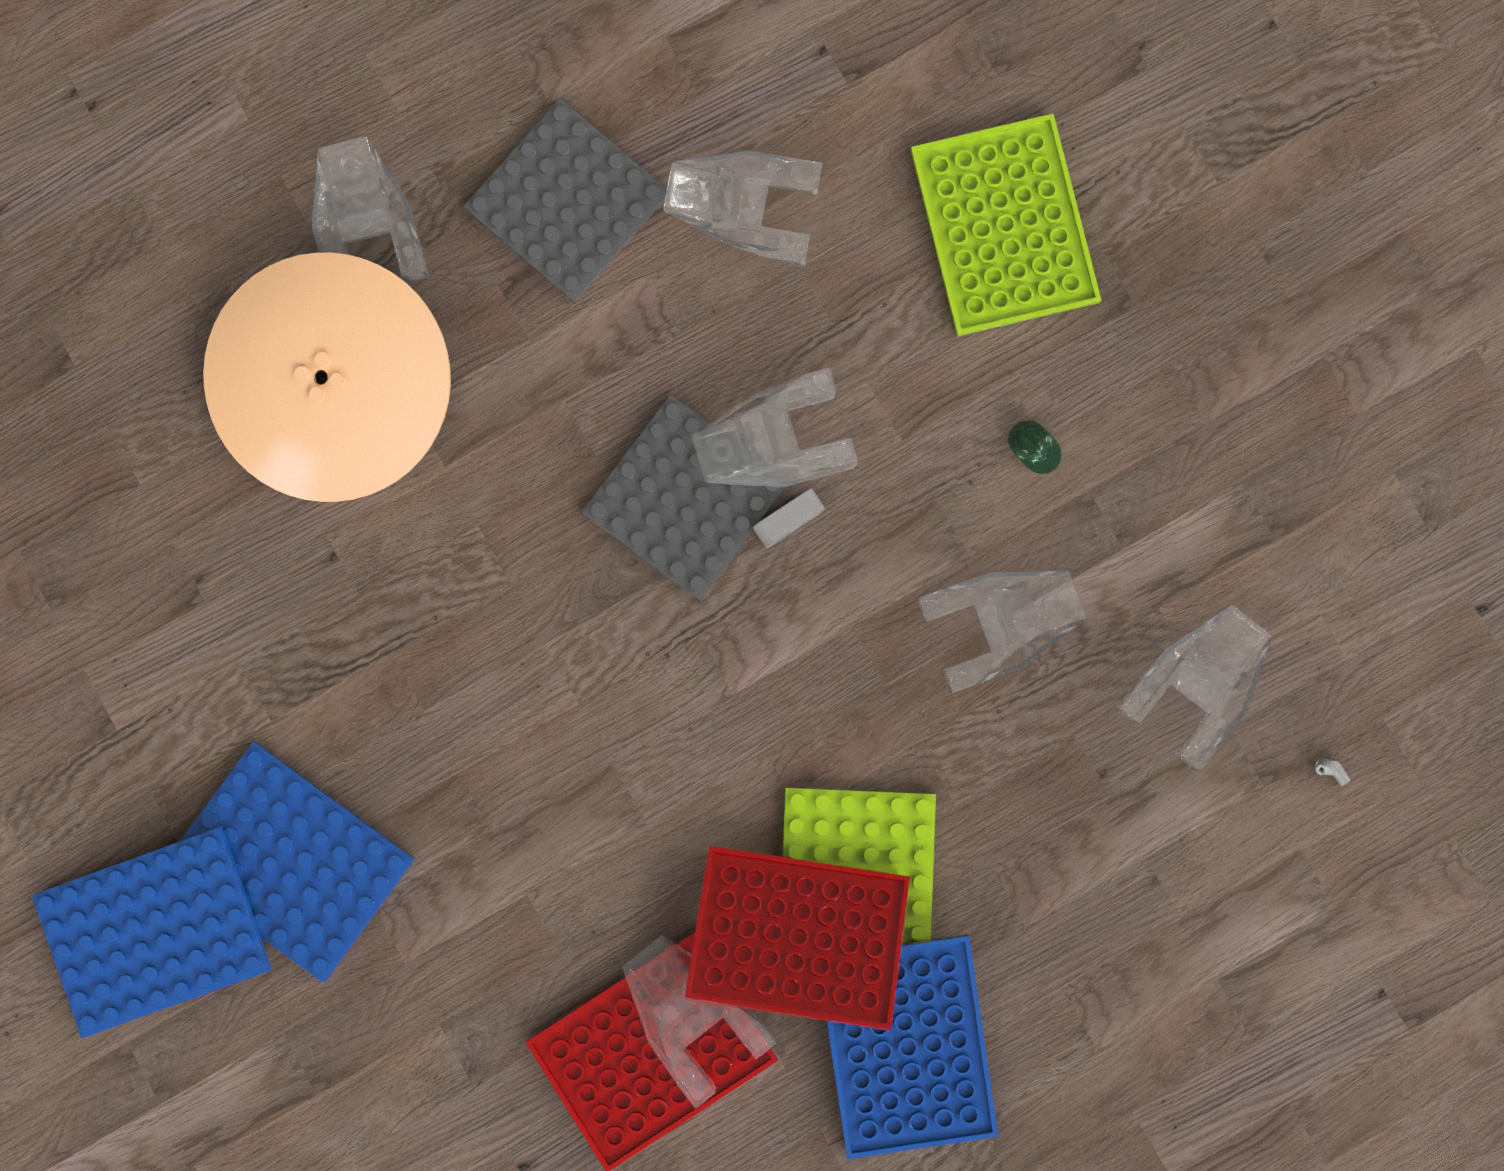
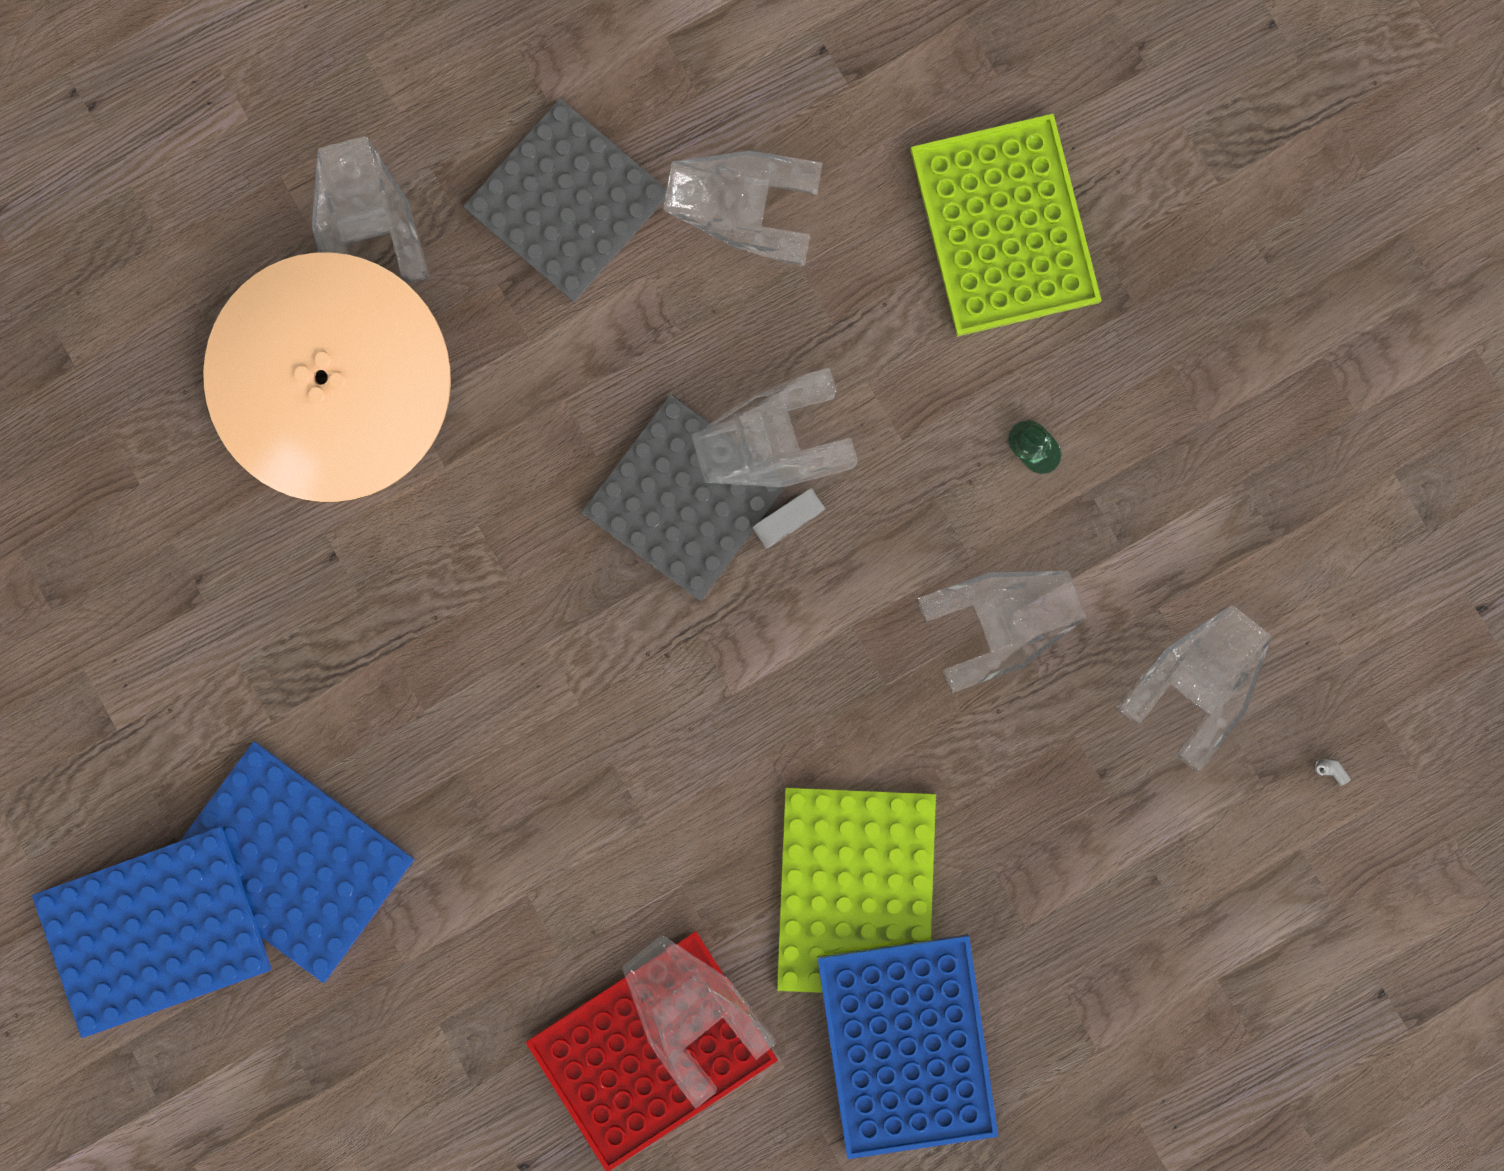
(798, 938): red plate -> none

